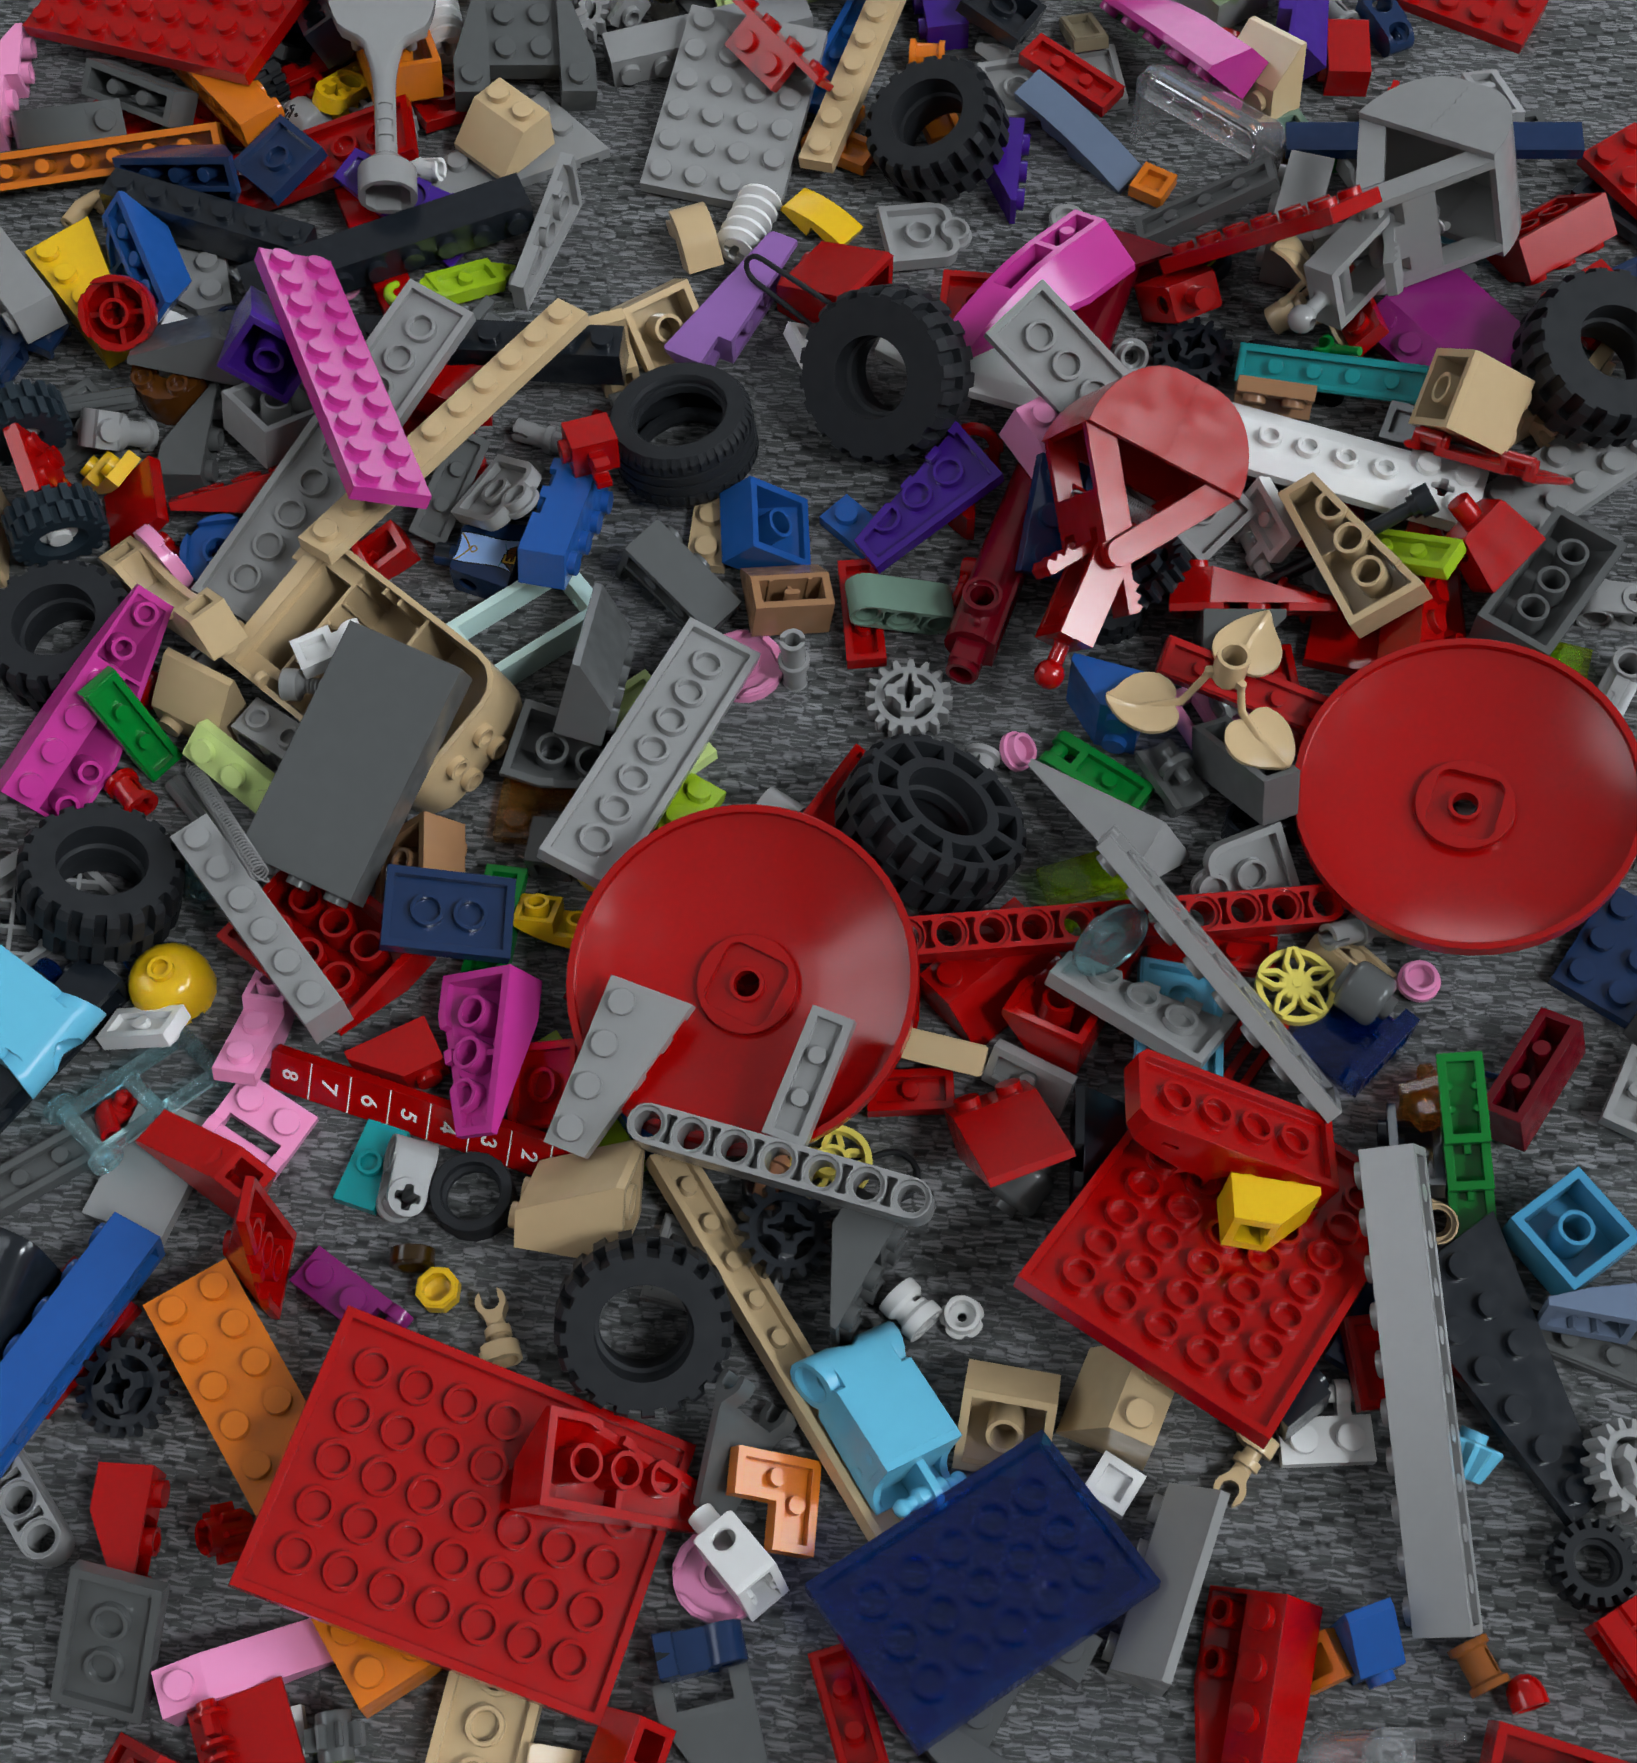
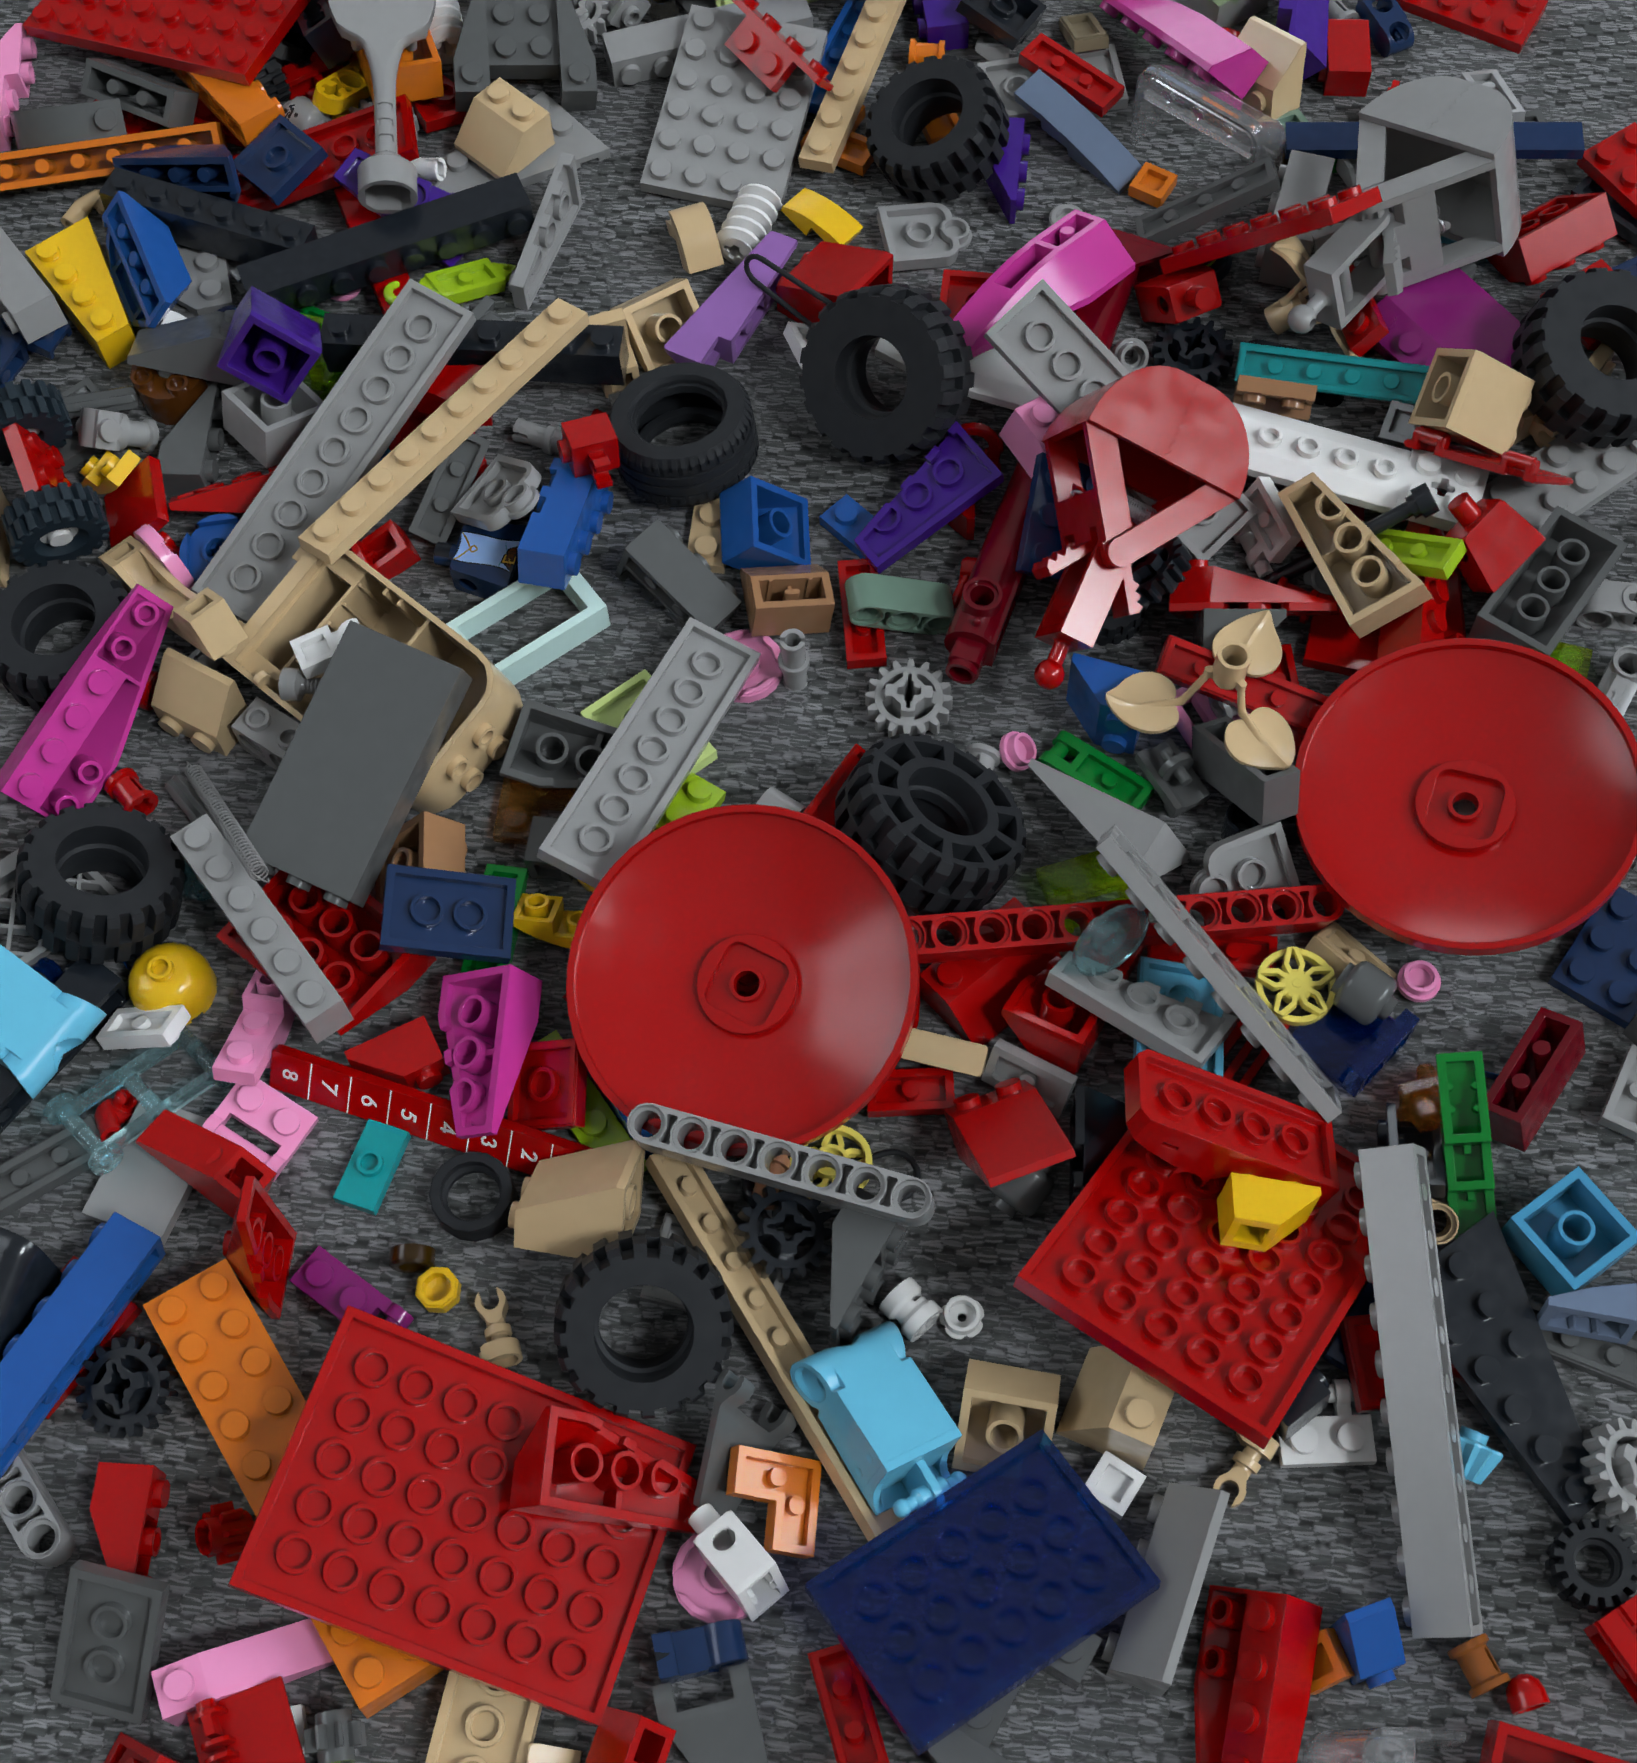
(117, 312): red cylinder -> none
(130, 723): green tile -> none
(228, 764): yellowish green plate -> none
(342, 380): dark pink plate -> none
(408, 1171): light grey piece -> none
(597, 672): dark grey slope -> none
(618, 1051): light grey wing -> none
(809, 1076): light grey plate -> none
(1327, 345): green hand -> none
(1346, 932): light grey pin -> none

